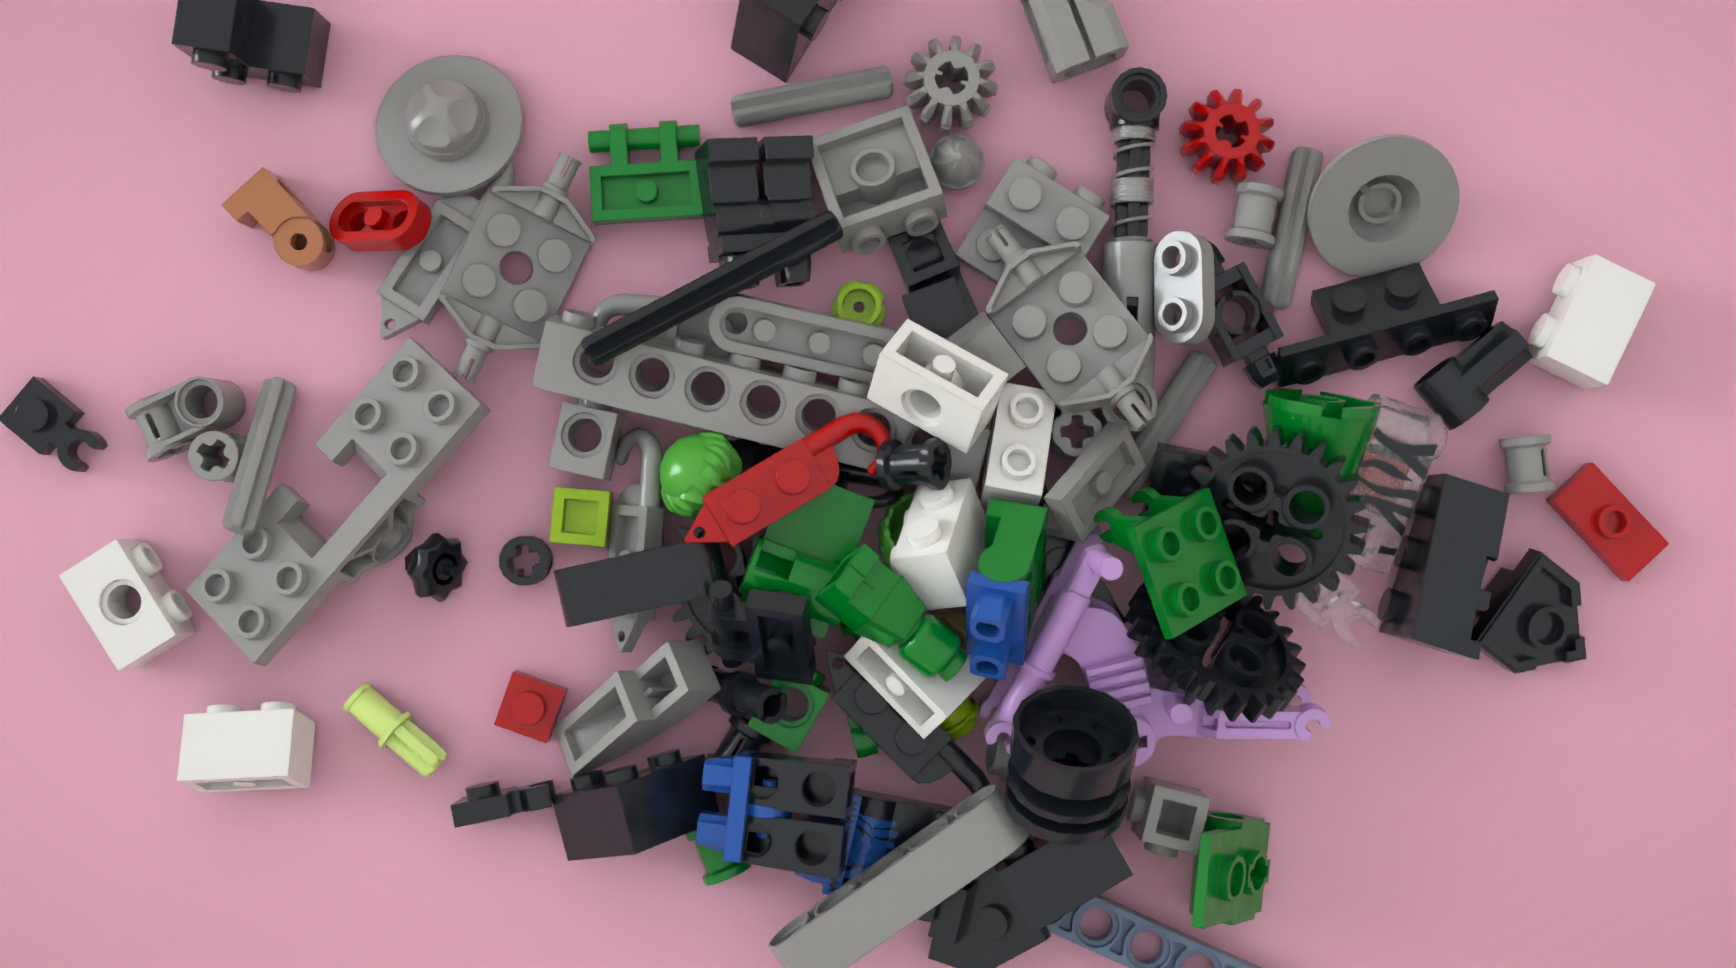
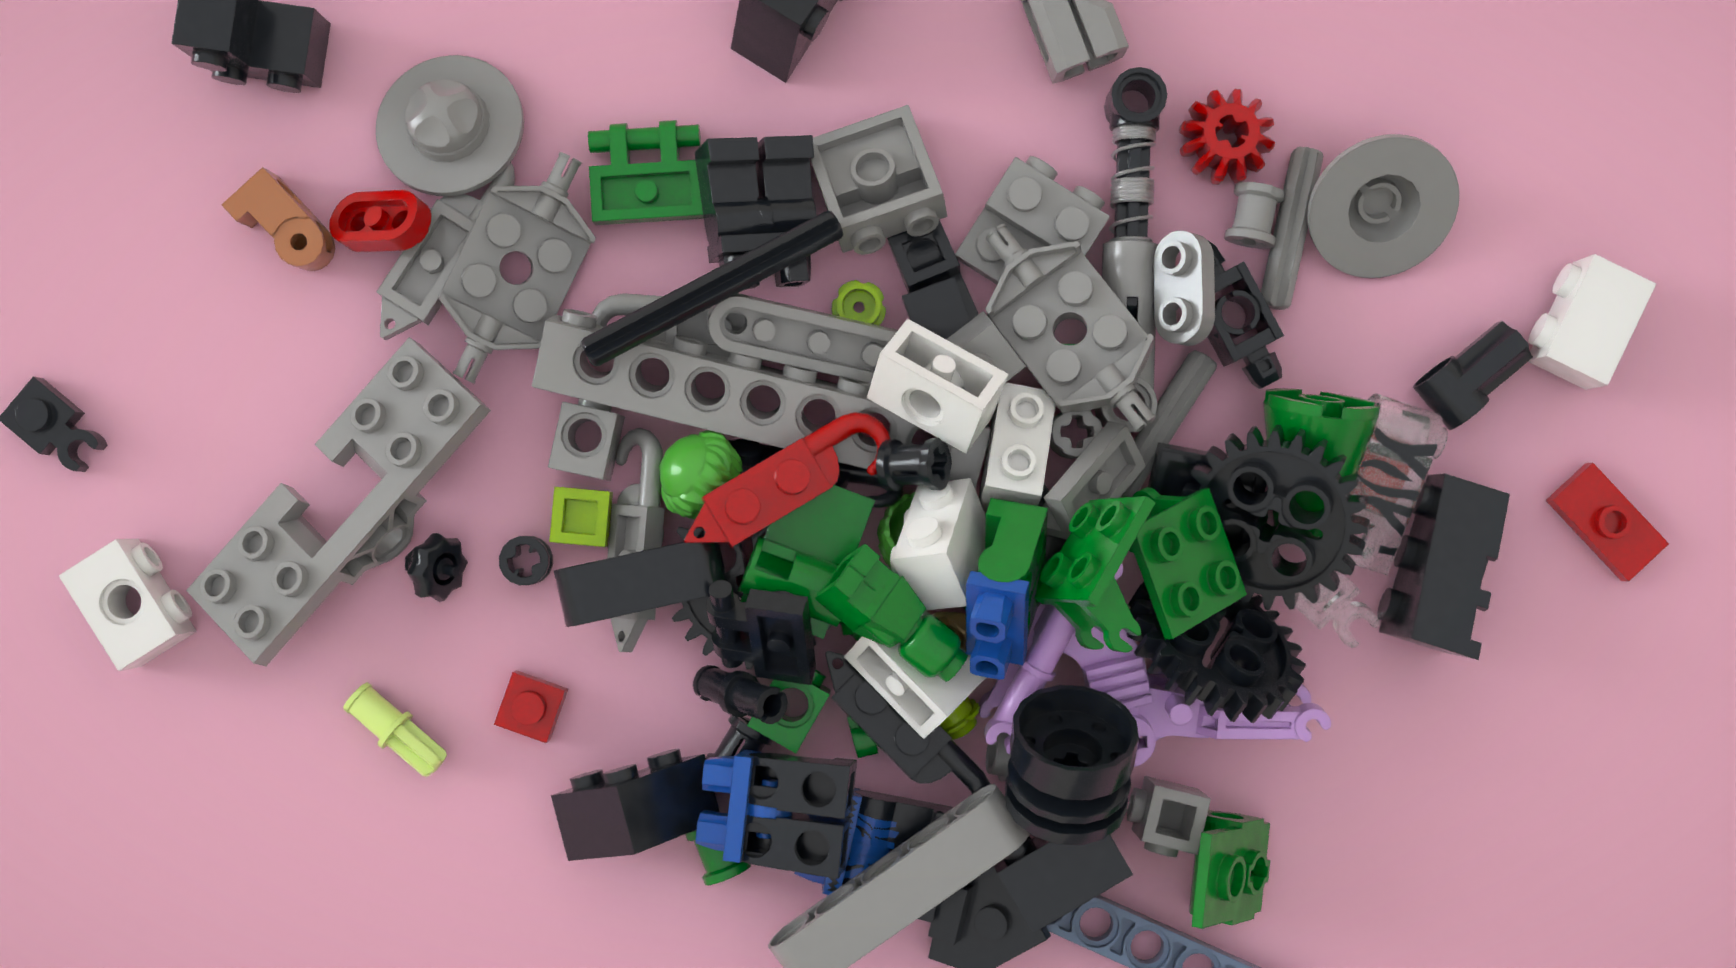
(177, 415): light grey piece -> none
(204, 457): light grey bush -> none
(246, 749): white brick -> none
(259, 456): light grey axle -> none
(489, 802): black plate -> none
(637, 705): light grey slope -> none
(812, 96): light grey axle -> none
(957, 161): light grey plate -> none
(958, 67): light grey gear -> none
(1081, 575): none -> green plate
(1381, 320): black bracket -> none
(1527, 464): light grey bush -> none
(1531, 616): black plate -> none

